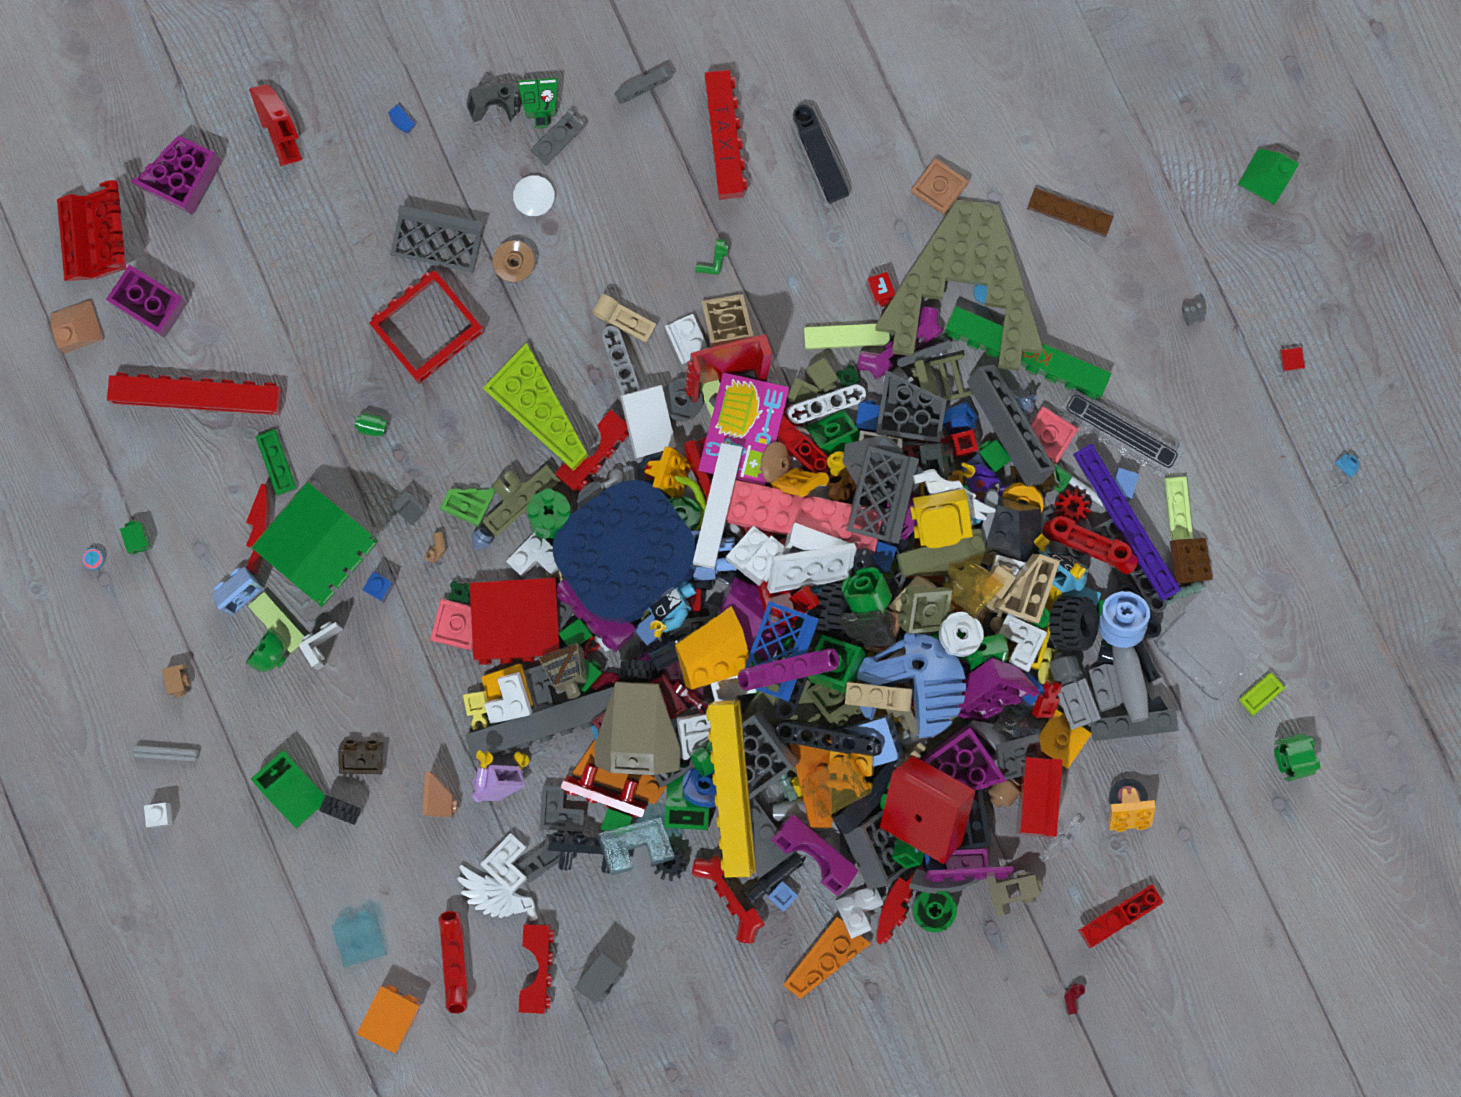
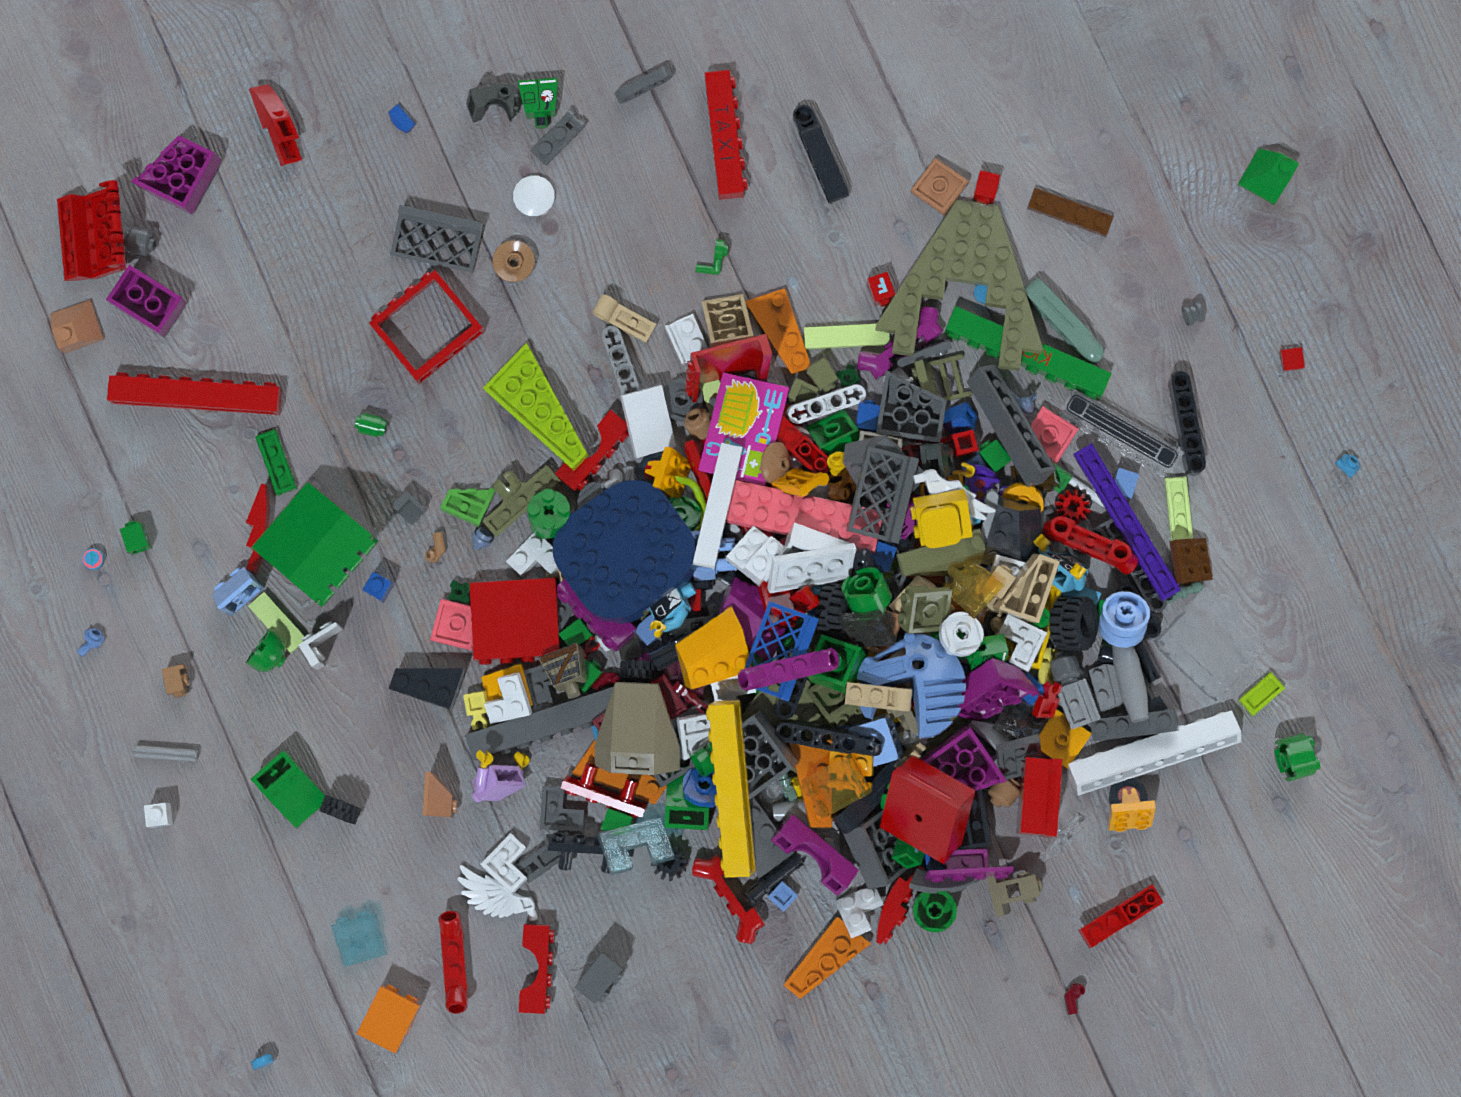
(94, 639): none -> medium blue plate
(140, 241): none -> dark grey head
(262, 1061): none -> dark azure tile
(360, 757): dark brown bracket -> none
(429, 685): none -> black wedge
(698, 423): none -> medium nougat head
(779, 324): none -> orange wing
(986, 187): none -> red brick
(1063, 321): none -> sand green piece
(1154, 752): none -> white brick
(1187, 413): none -> black beam

